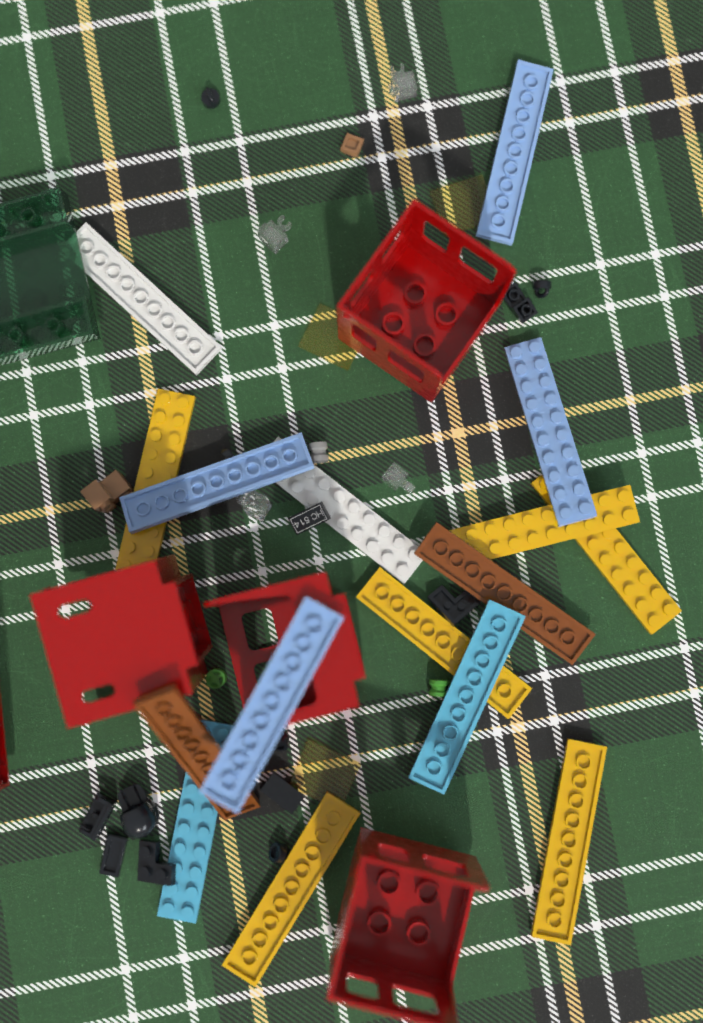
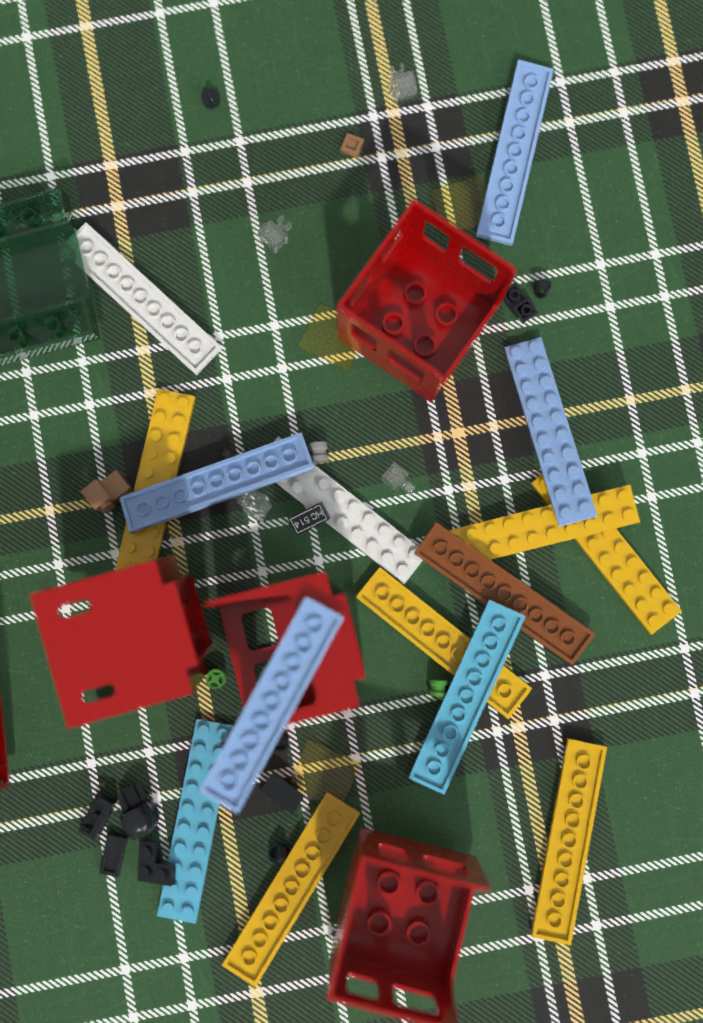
(186, 739): dark orange plate -> none
(453, 608): black plate -> none

